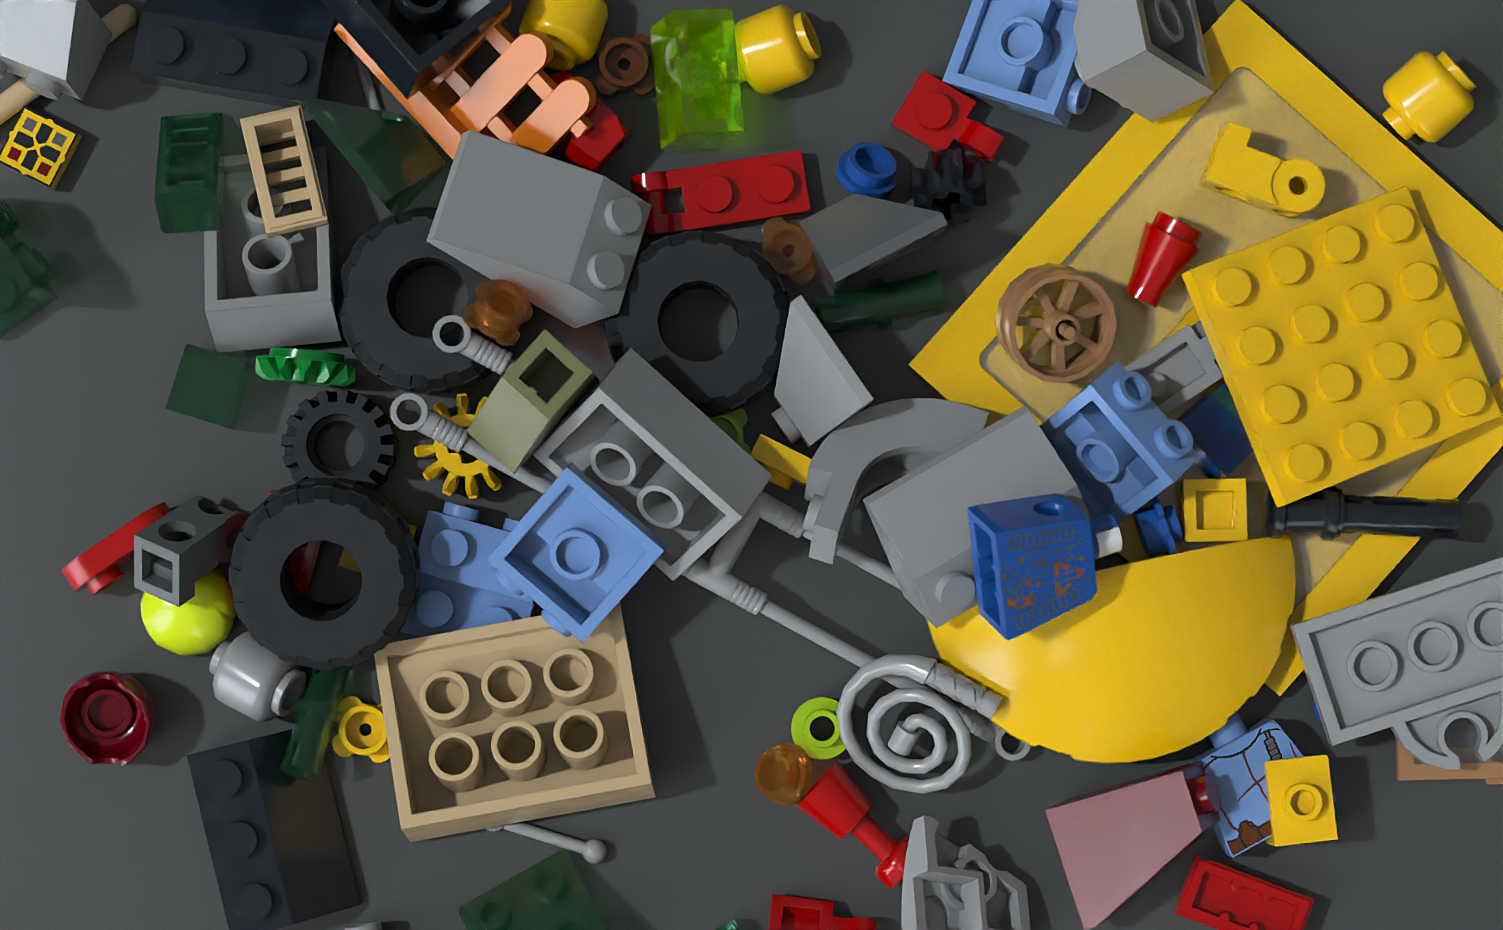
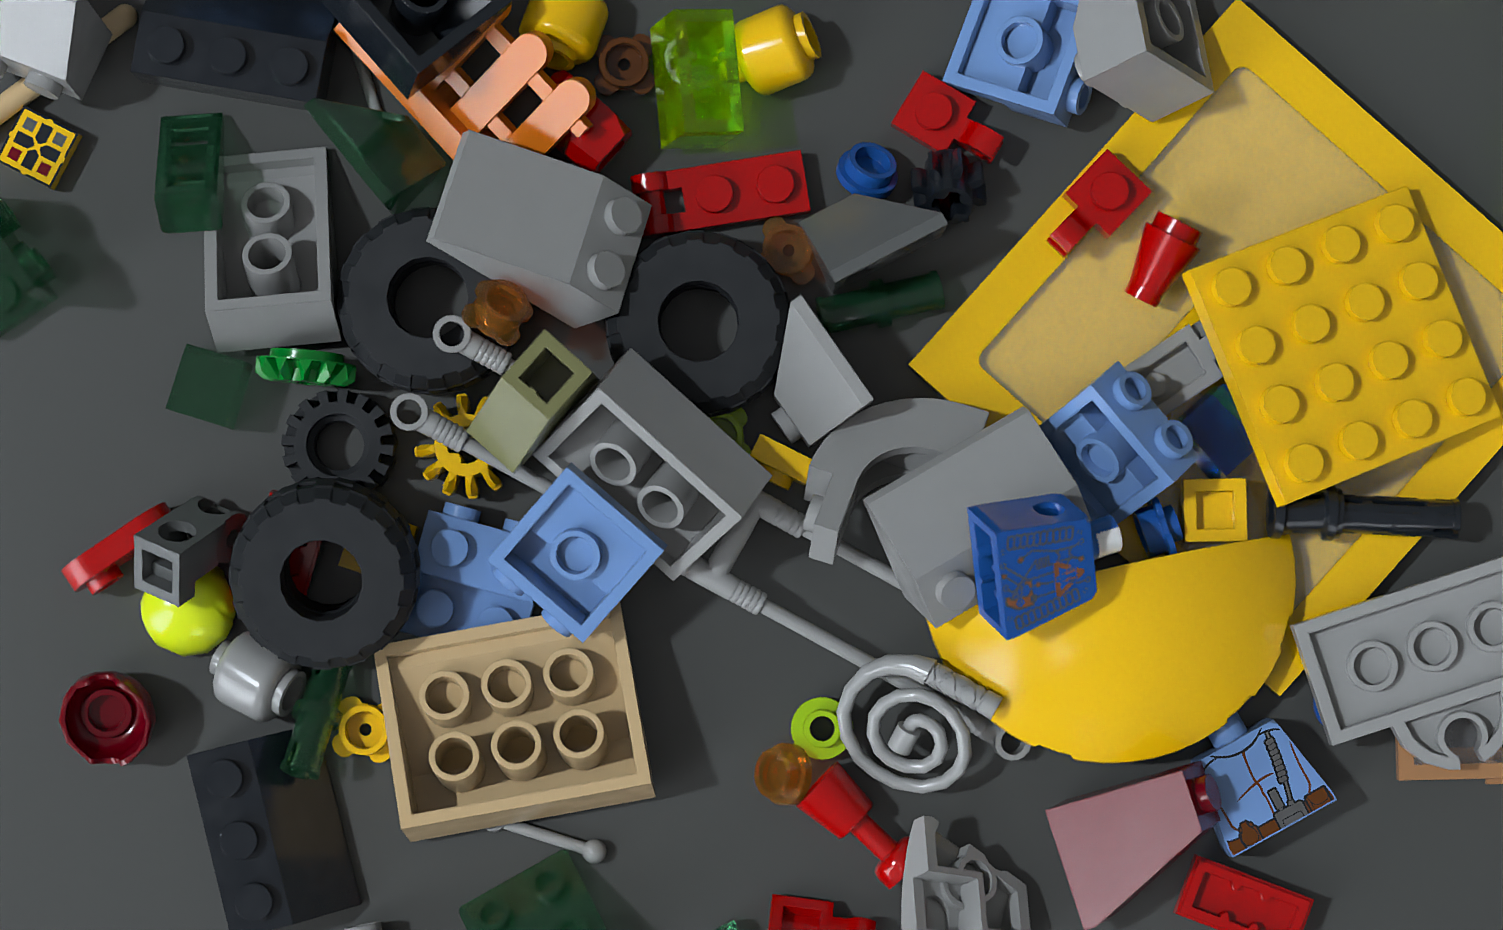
(275, 128): tan slope -> none
(1056, 323): medium nougat wheel -> none
(1101, 200): none -> red plate
(1259, 178): yellow leg -> none
(1300, 800): yellow bracket -> none
(1428, 96): yellow head -> none

